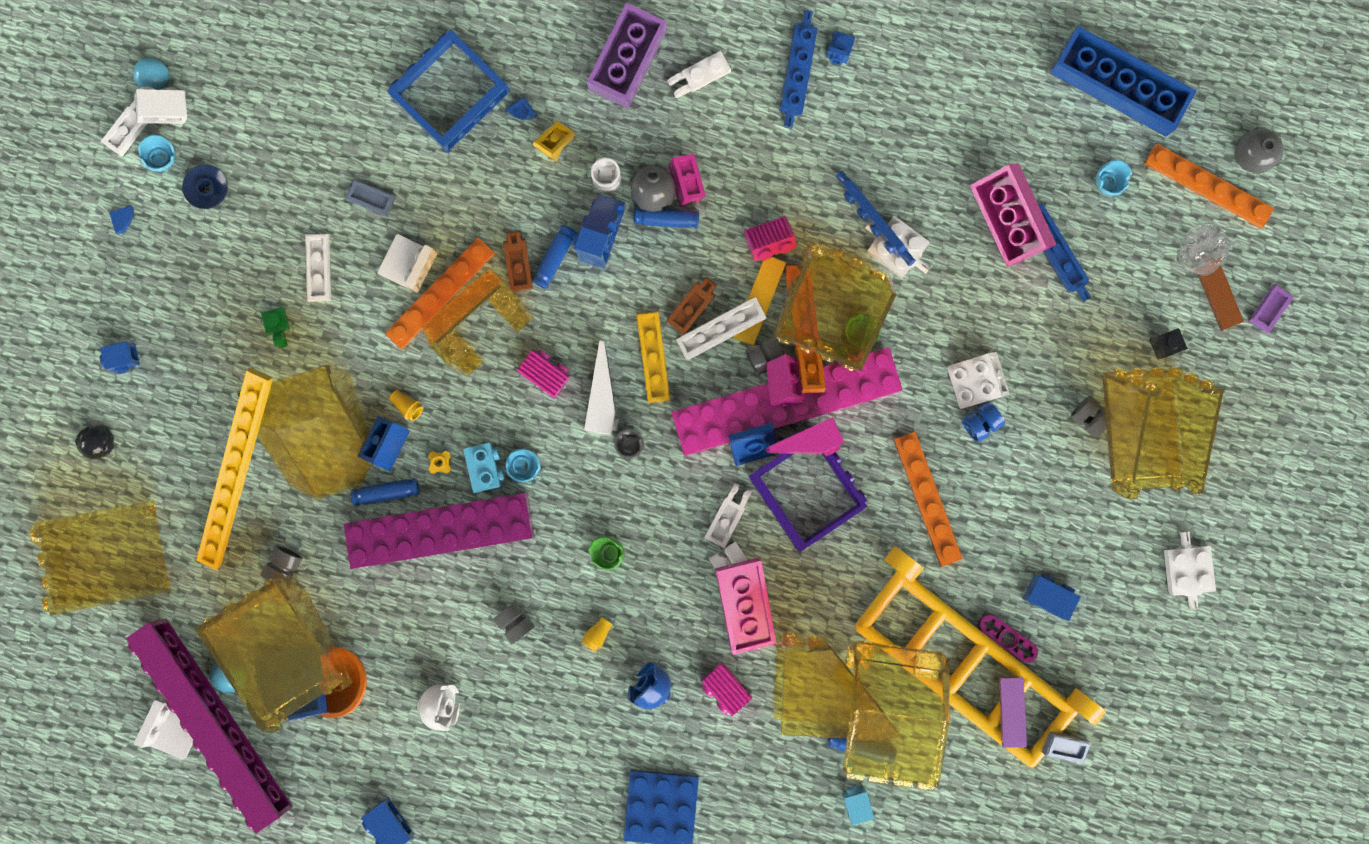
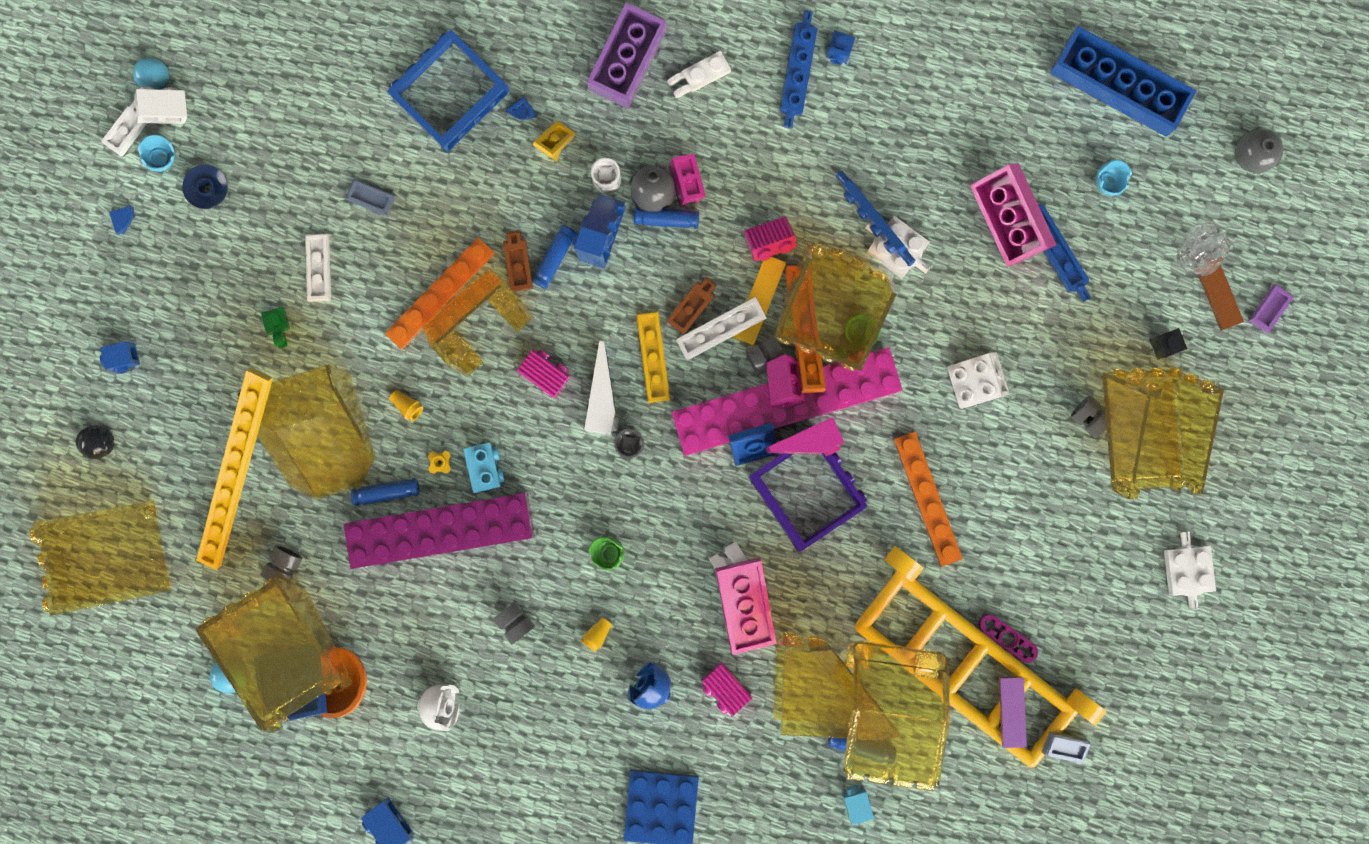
(164, 731): white bracket -> none
(209, 724): magenta brick -> none
(383, 443): blue brick -> none
(407, 263): white bracket -> none
(515, 465): medium azure hair -> none
(727, 518): white hinge -> none
(985, 420): blue wheel -> none
(1051, 597): blue brick -> none
(1209, 185): orange plate -> none

